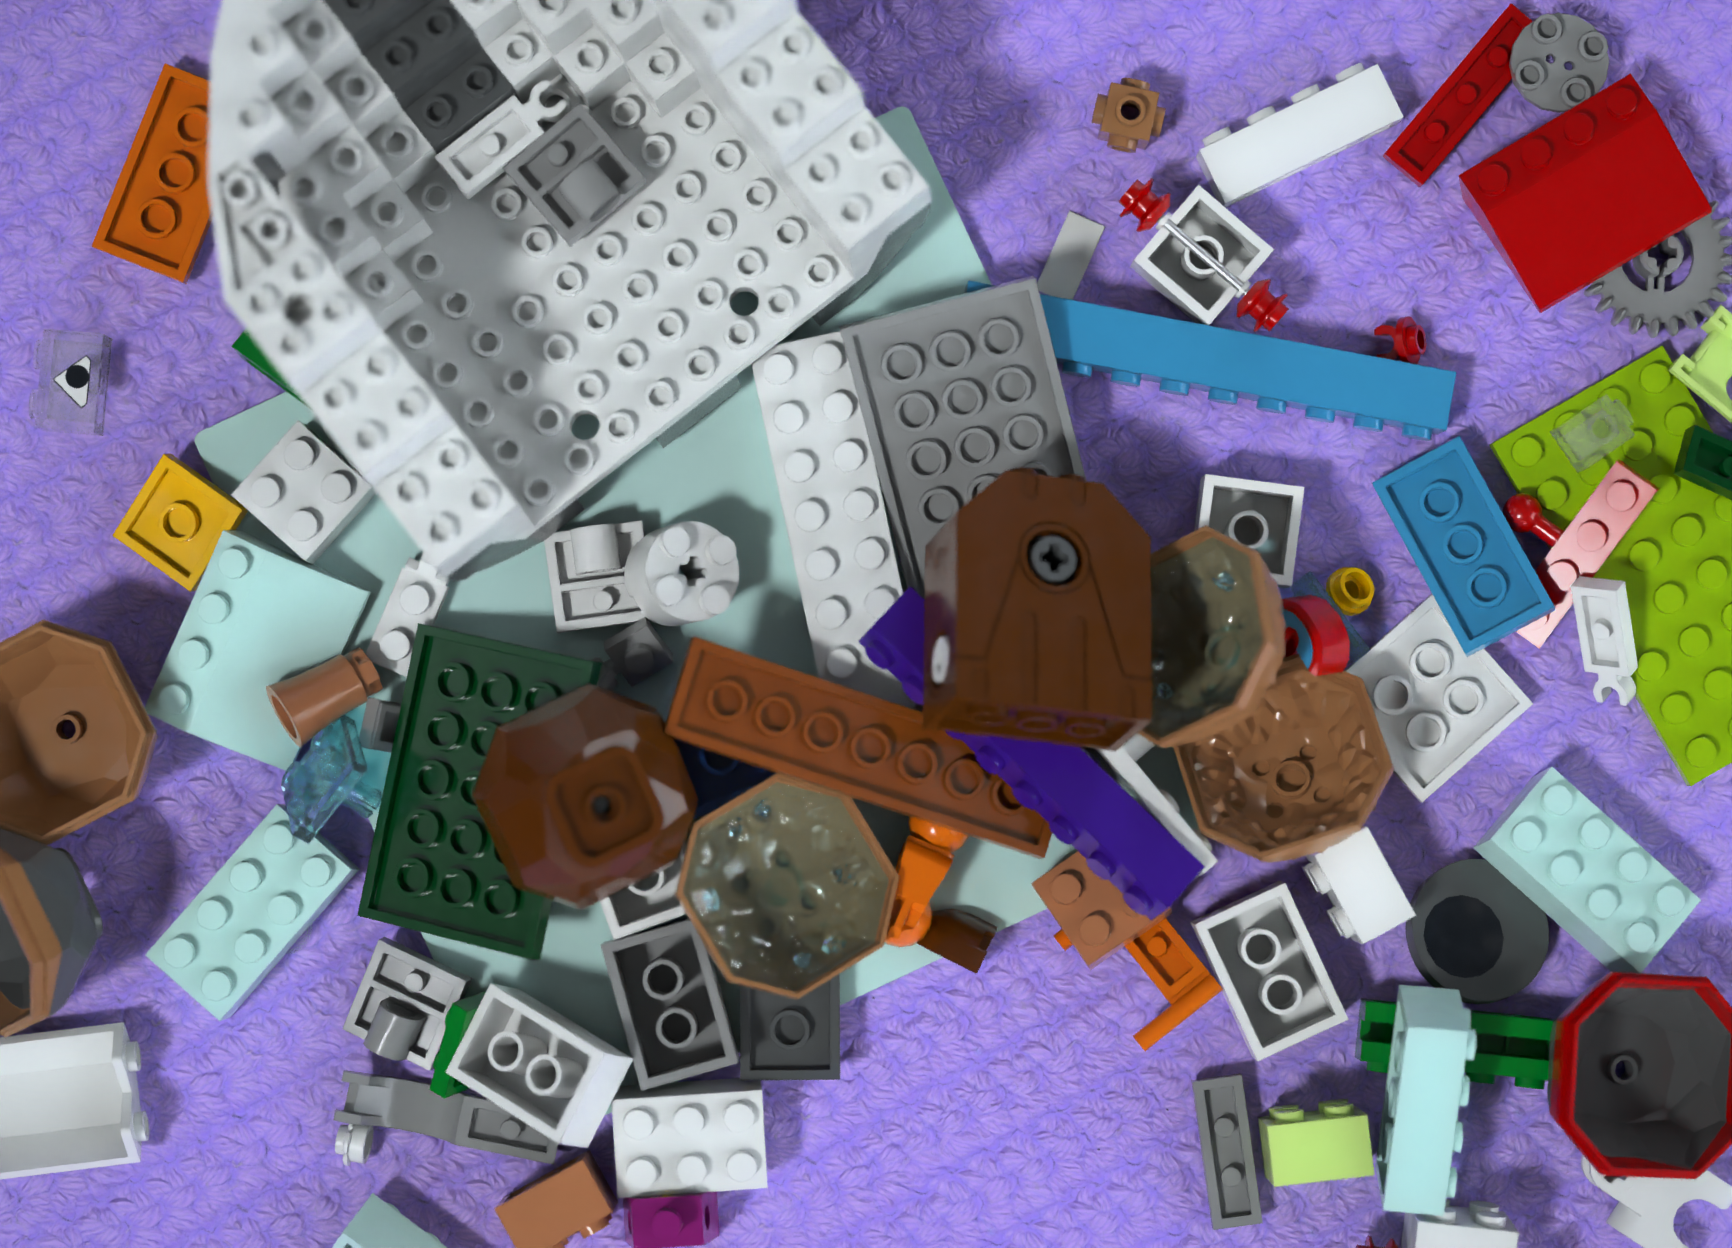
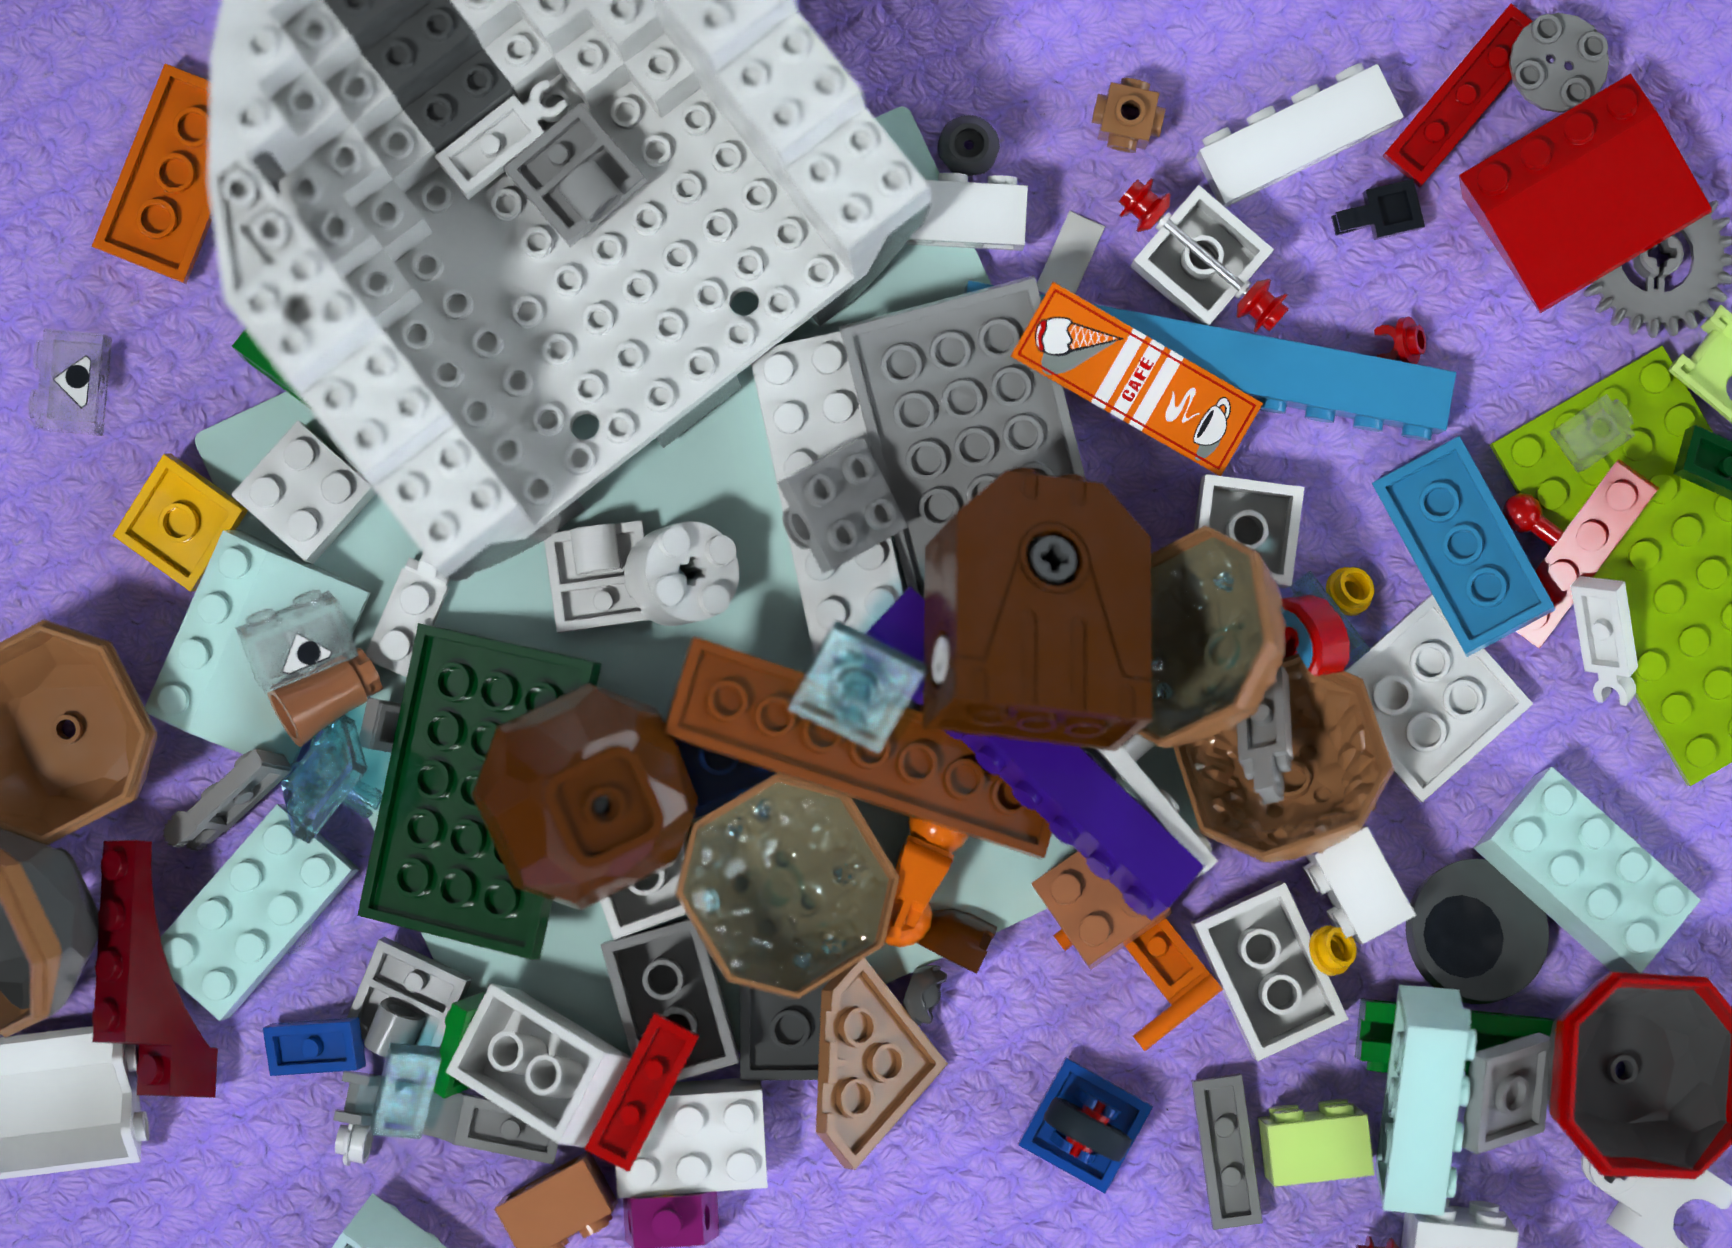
(134, 984): none -> dark red arch
(227, 800): none -> light grey hinge
(296, 640): none -> clear brick
(314, 1046): none -> blue plate
(405, 1090): none -> clear light blue plate
(634, 653): light grey plate -> none
(642, 1092): none -> red plate
(840, 506): none -> light grey plate
(857, 686): none -> clear light blue plate
(869, 1063): none -> medium nougat plate
(924, 993): none -> dark grey plate
(965, 161): none -> dark grey plate
(974, 213): none -> white brick
(1085, 1125): none -> blue plate
(1136, 379): none -> sticker
(1267, 741): none -> light grey hinge
(1332, 950): none -> yellow plate
(1387, 209): none -> black plate
(1507, 1093): none -> light grey plate

